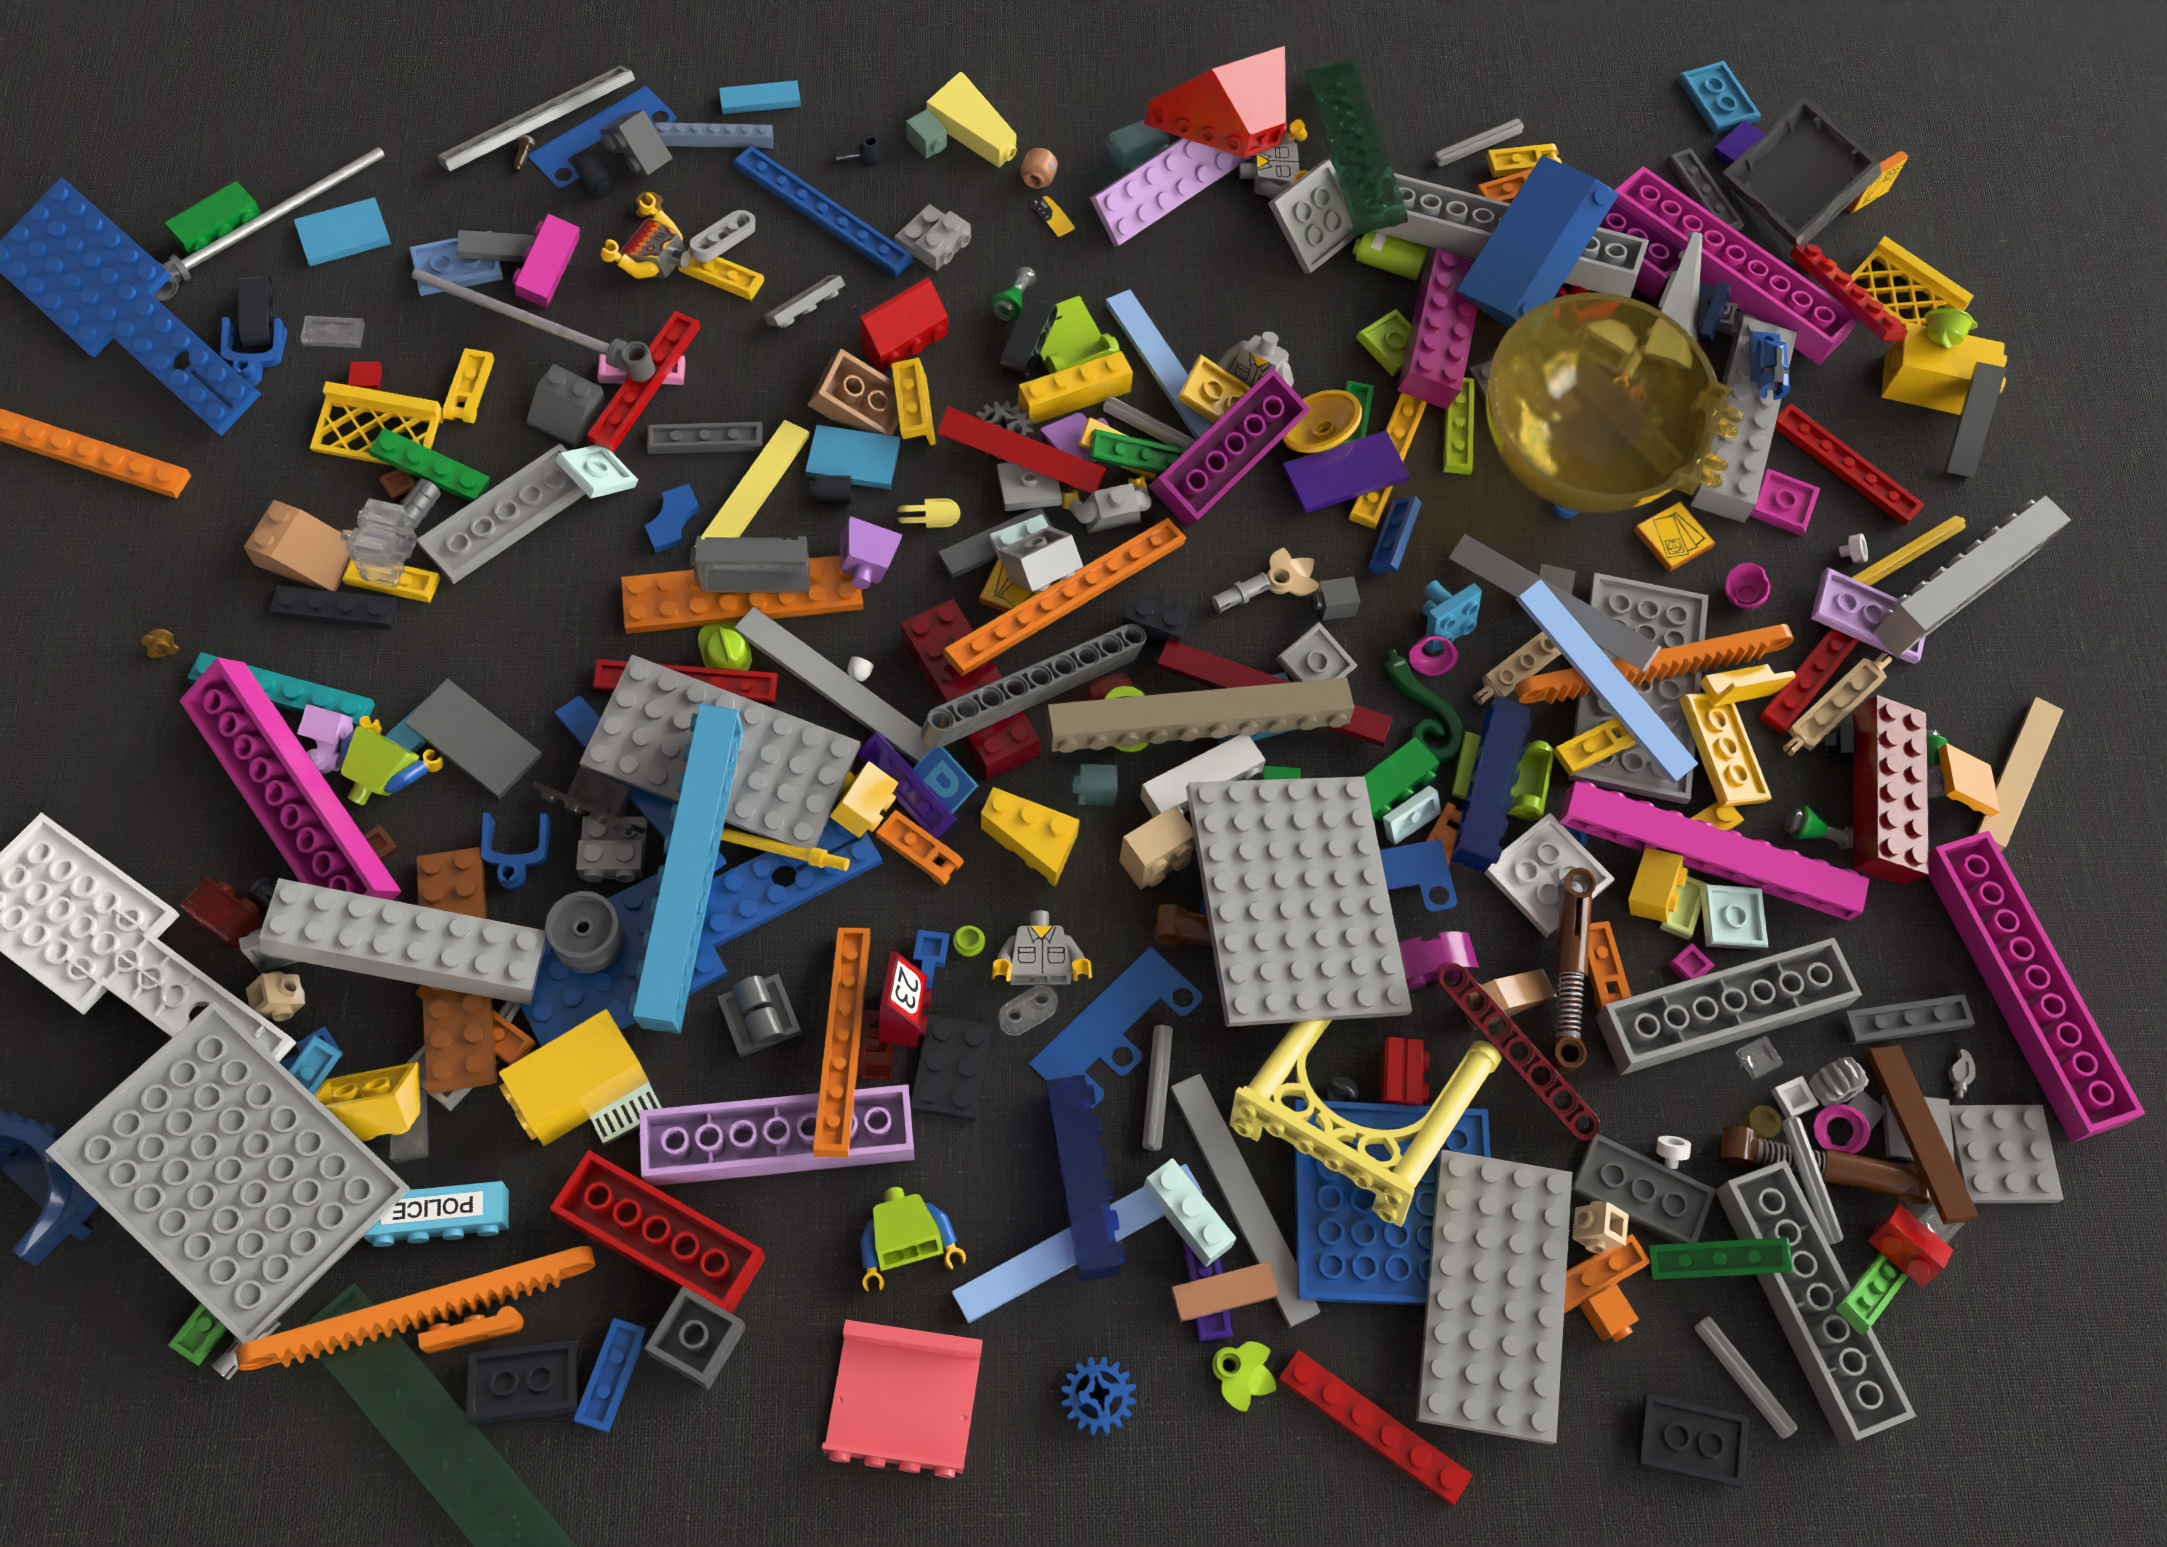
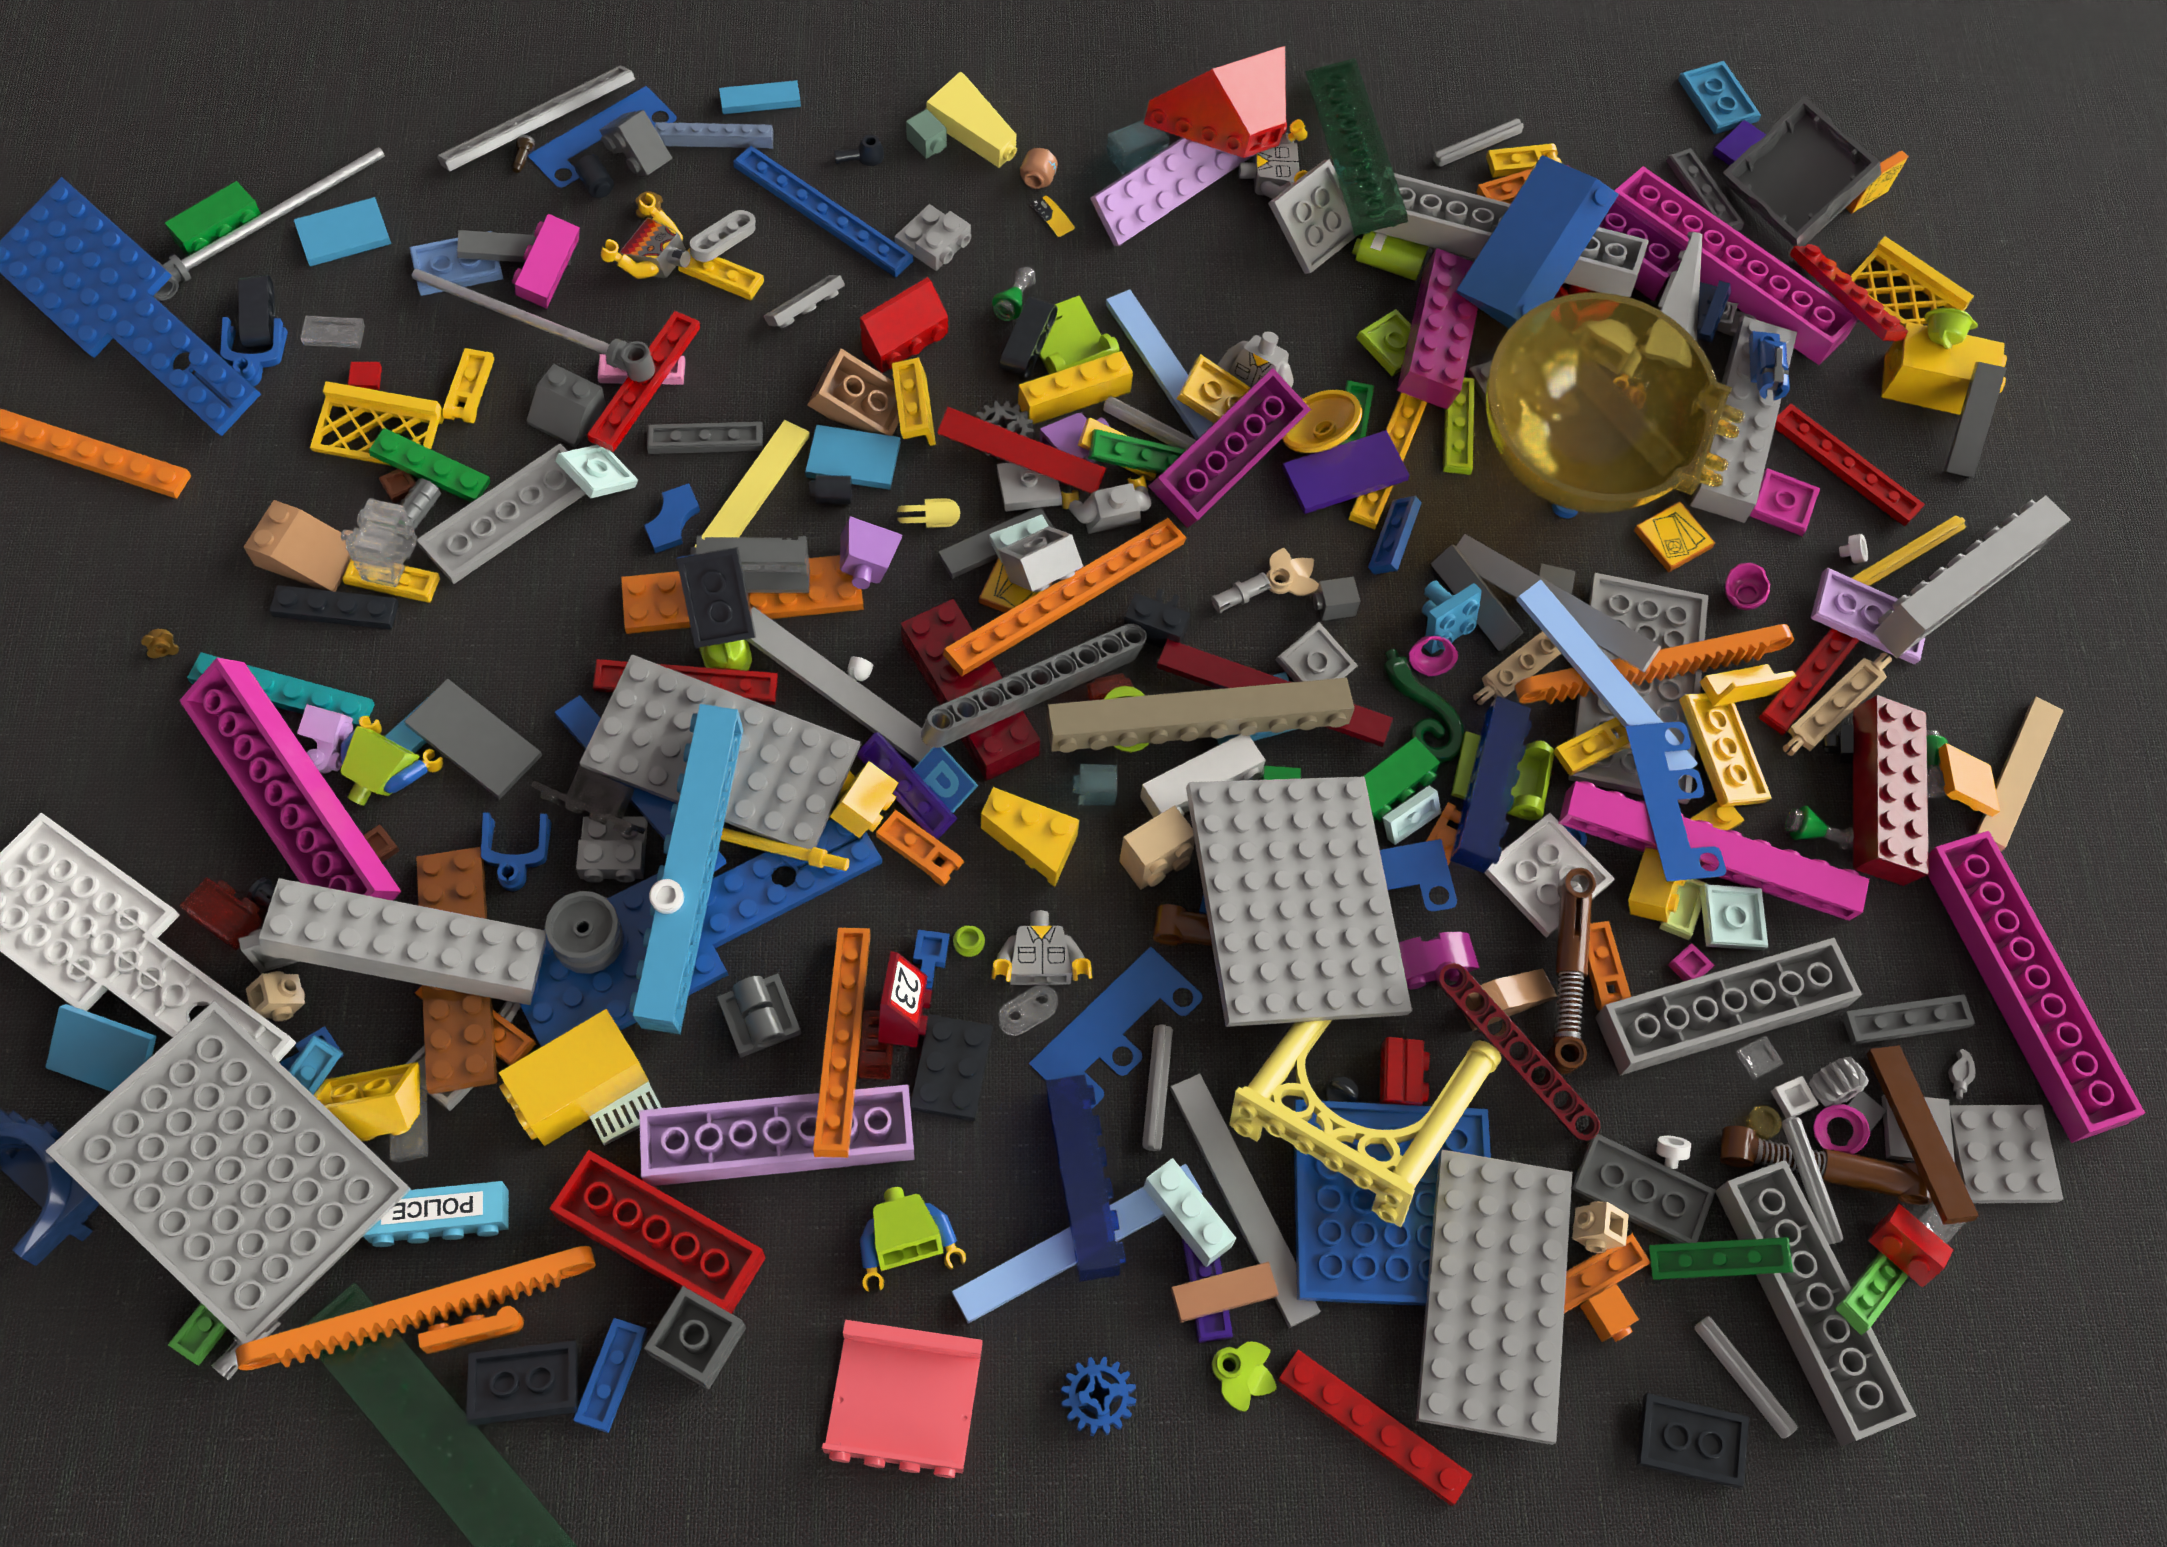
(96, 1048): none -> dark azure tile
(666, 896): none -> white tile
(716, 597): none -> black plate
(1492, 615): none -> dark grey tile
(1661, 798): none -> blue piece

